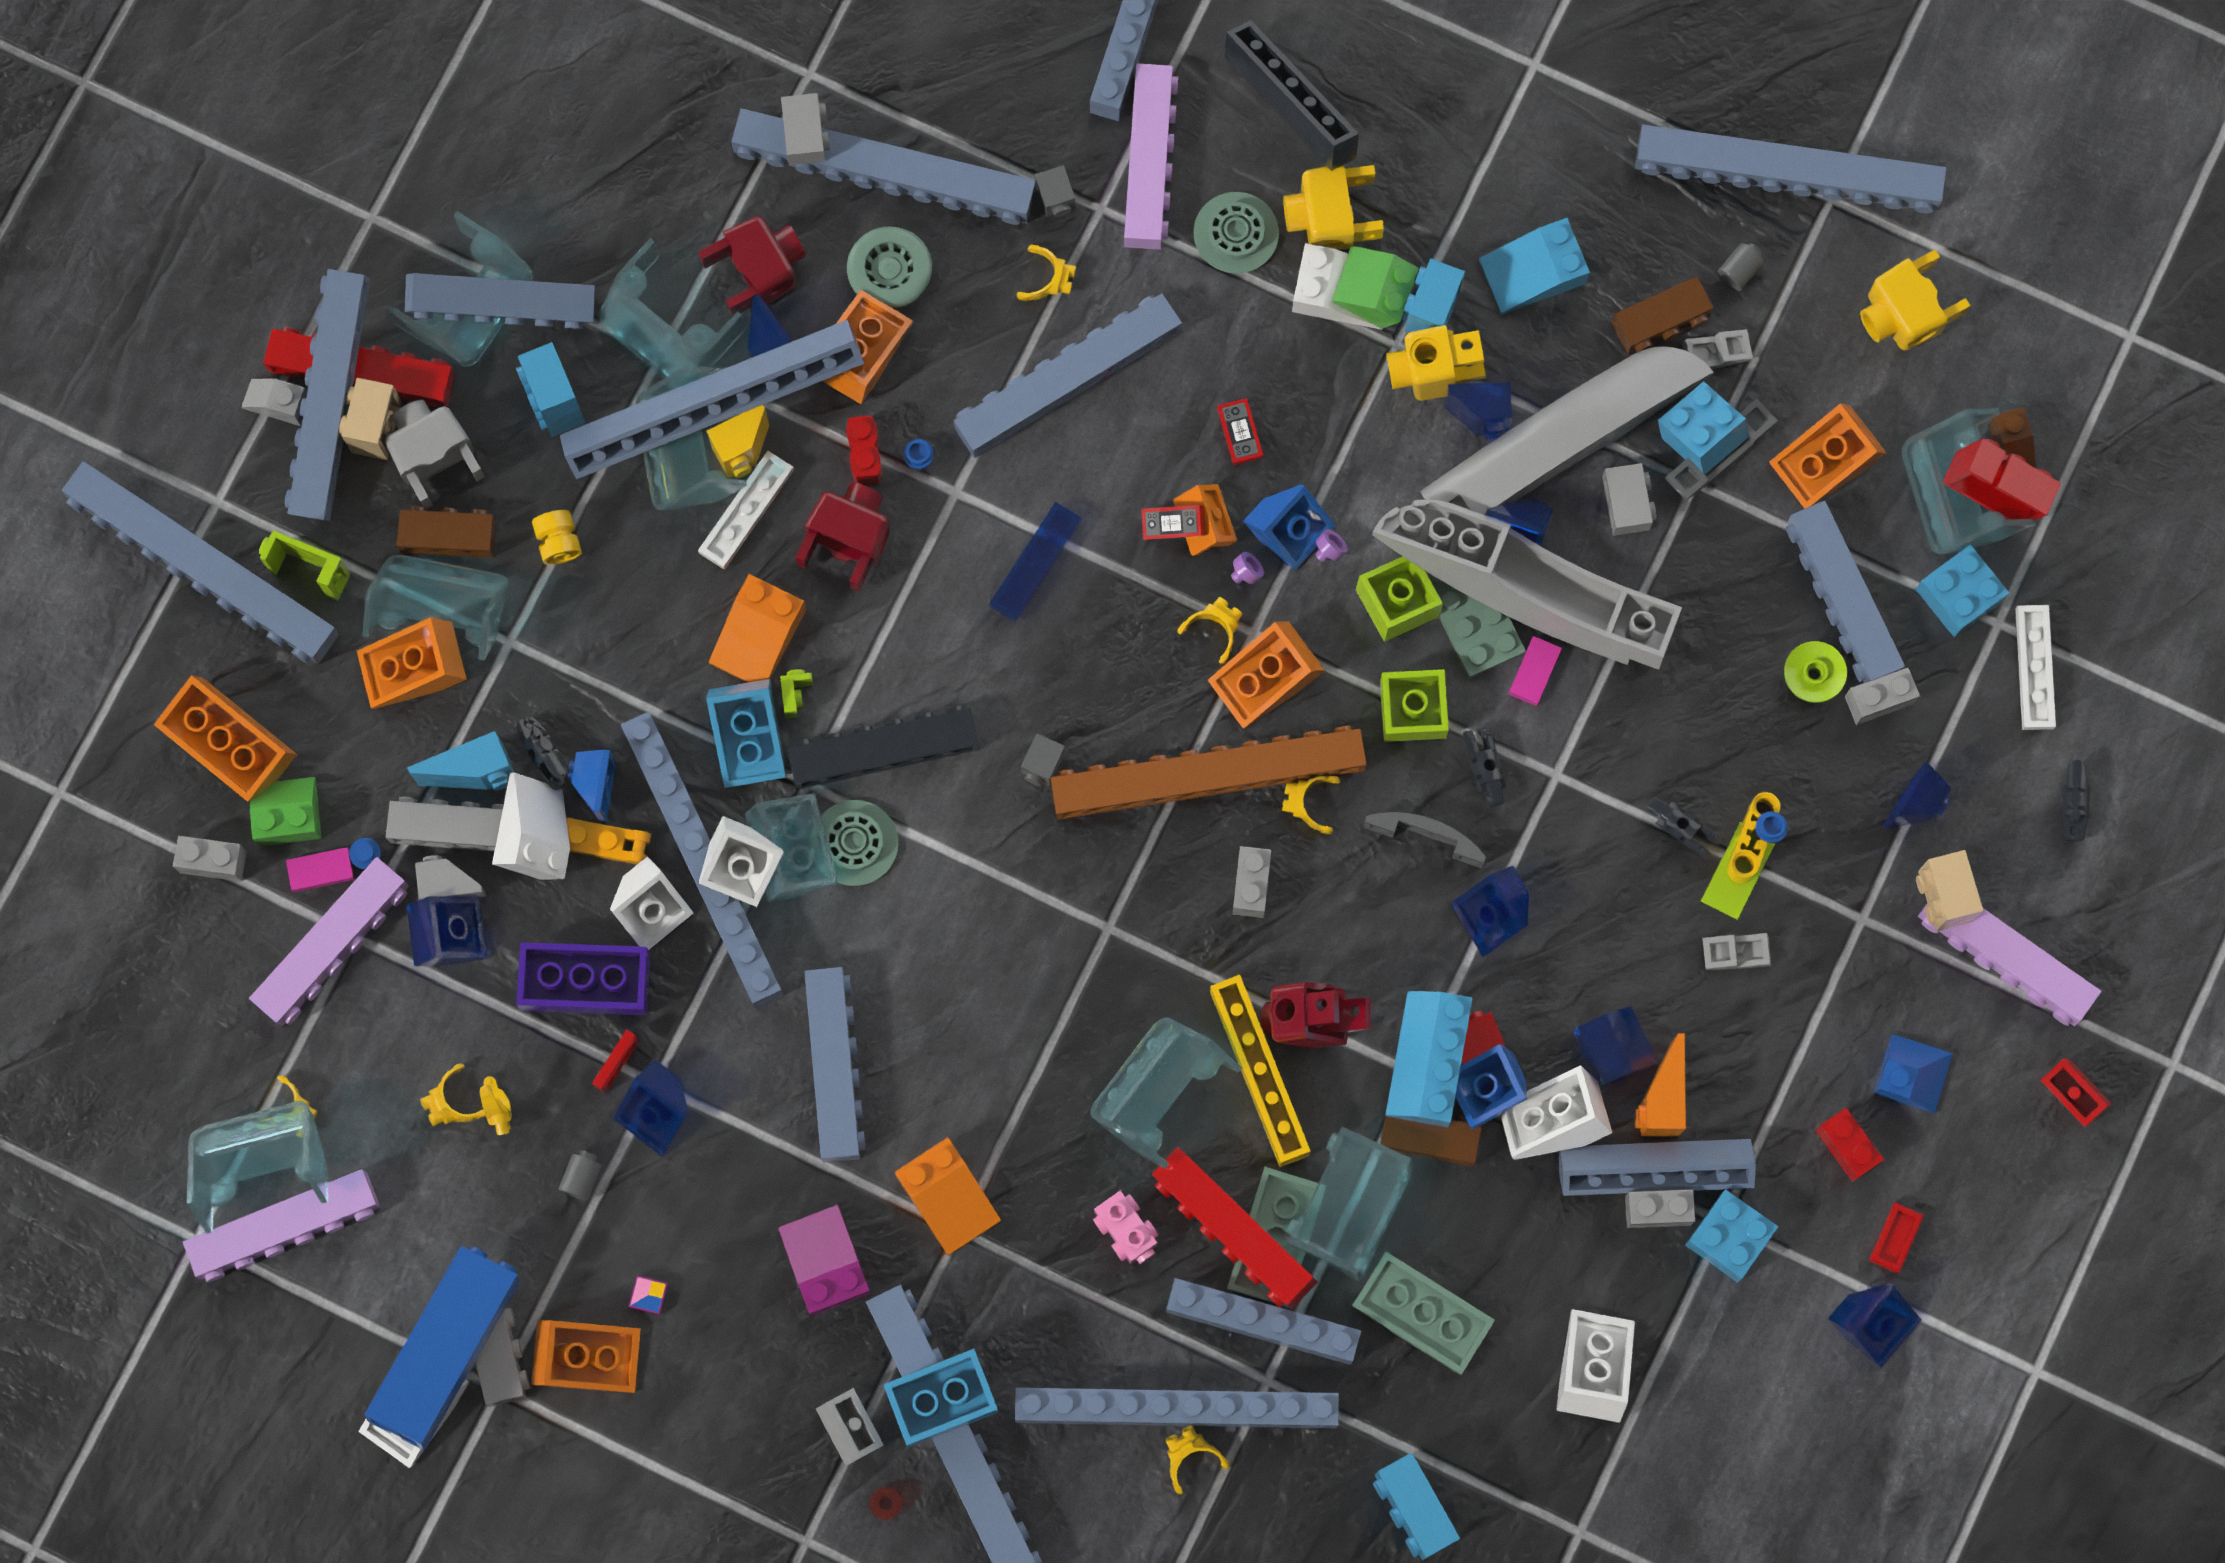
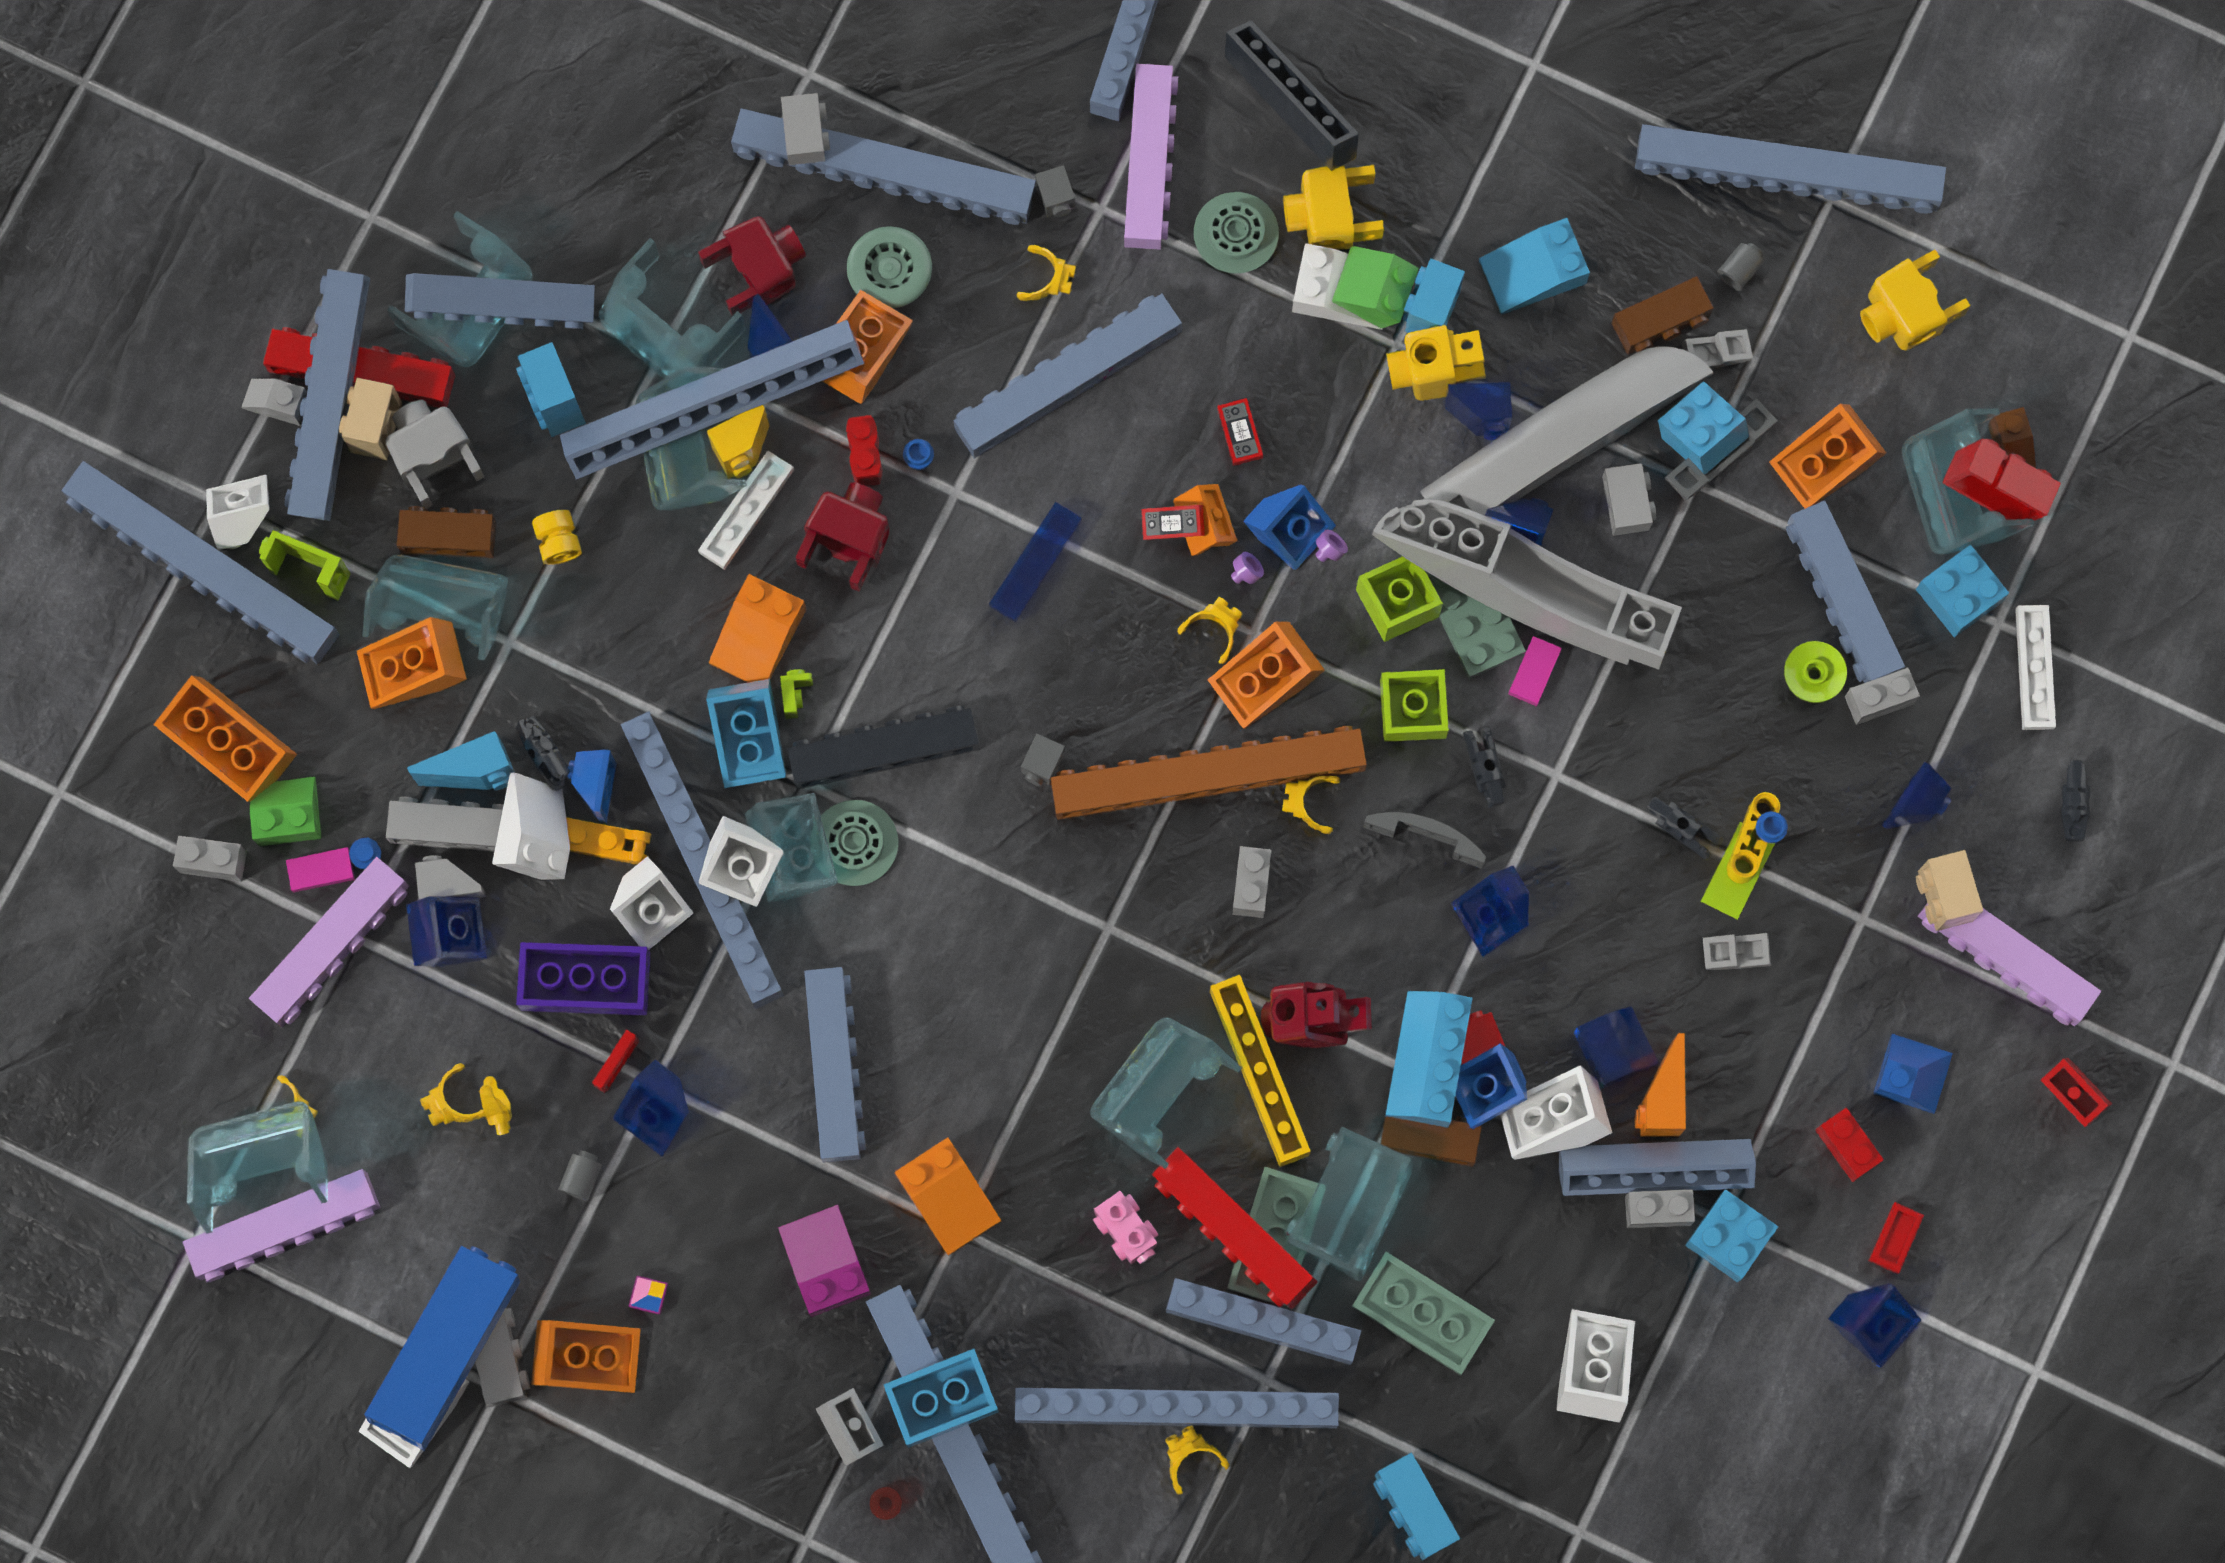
(237, 511): none -> white slope

